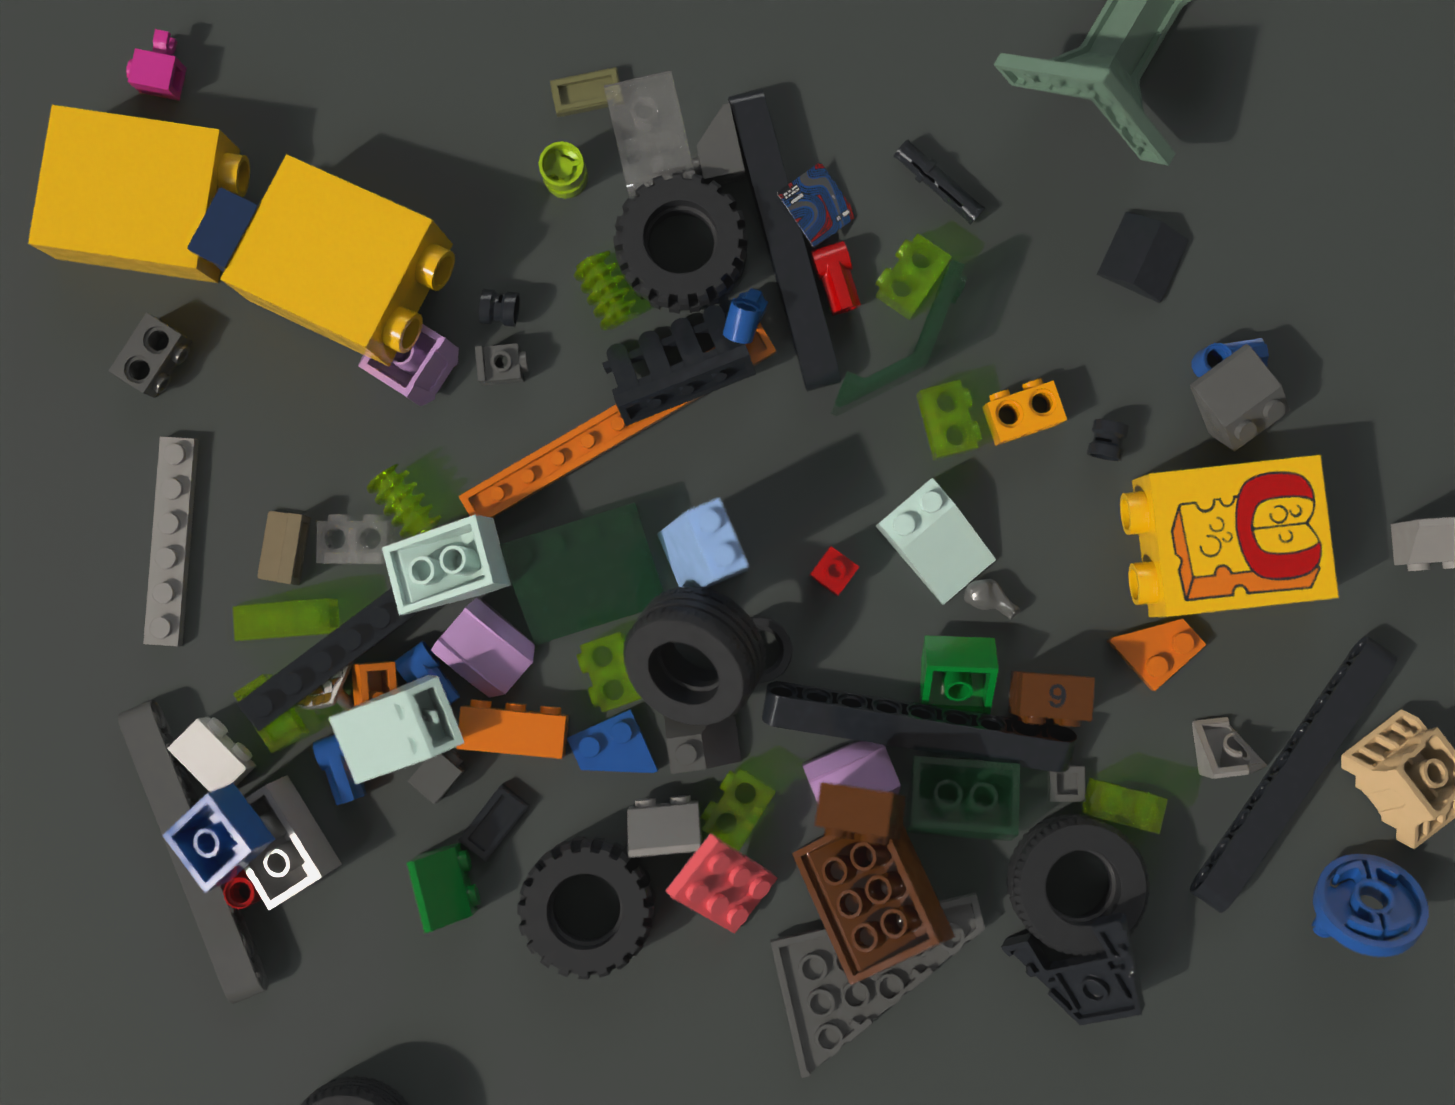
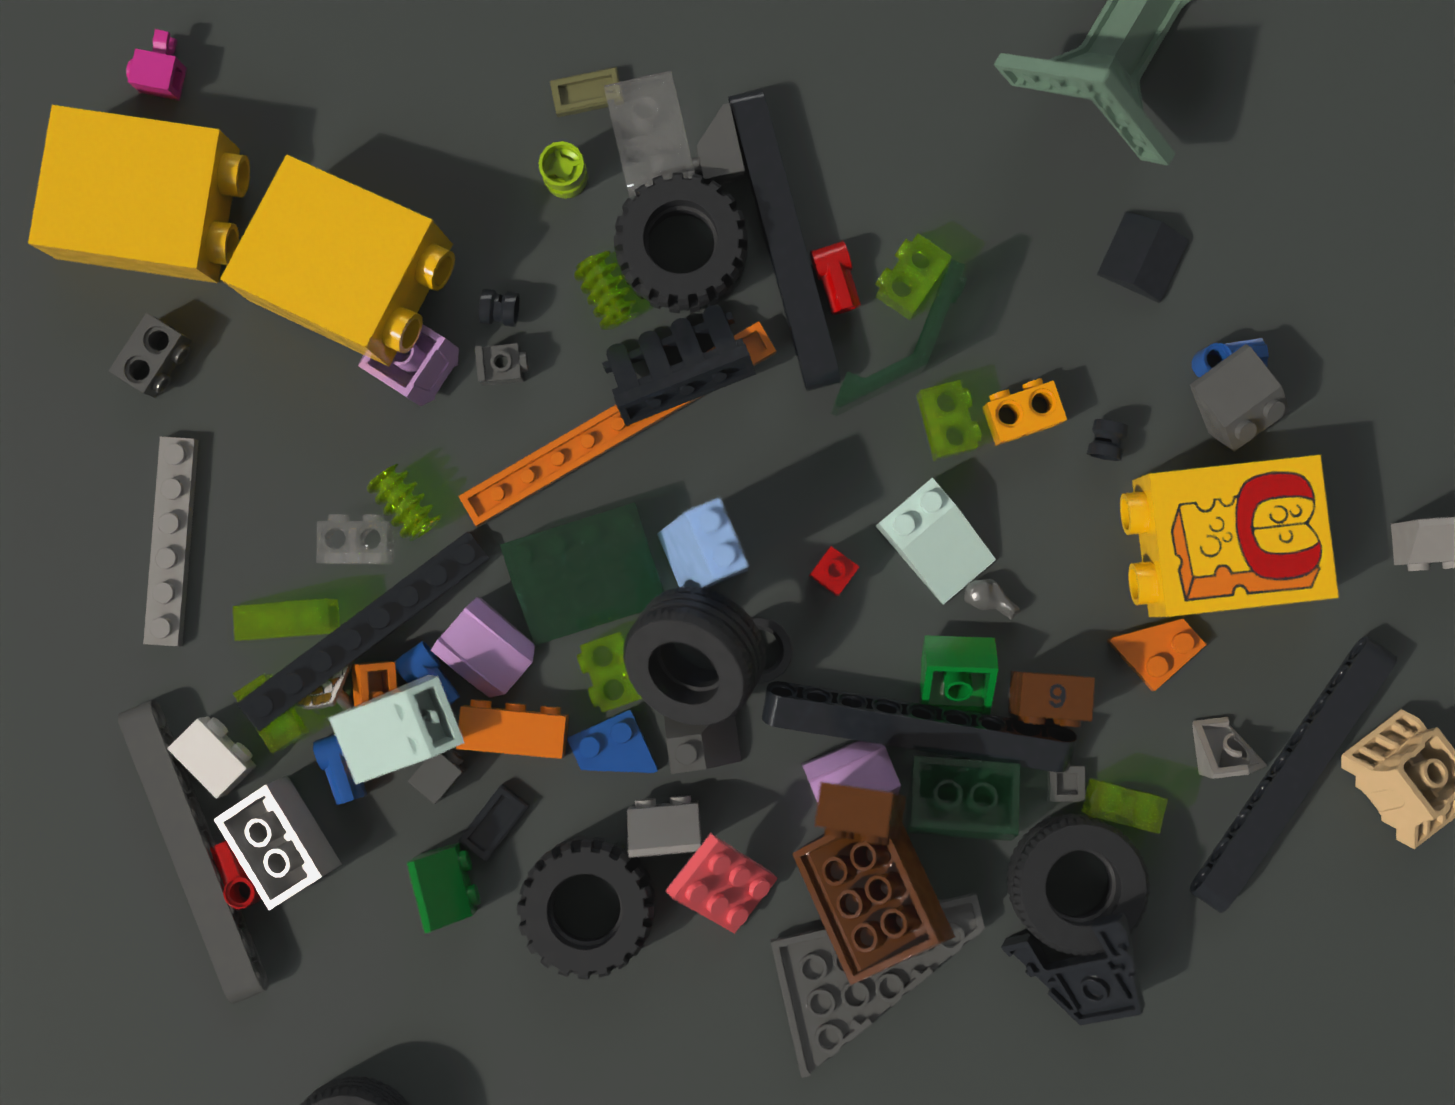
(218, 837): blue brick -> none
(222, 228): dark blue panel -> none
(284, 547): dark tan panel -> none
(446, 565): light aqua slope -> none
(745, 316): blue piece -> none
(745, 812): clear neon green brick -> none
(817, 204): sticker -> none
(928, 172): black pin -> none
(1362, 928): blue piece -> none

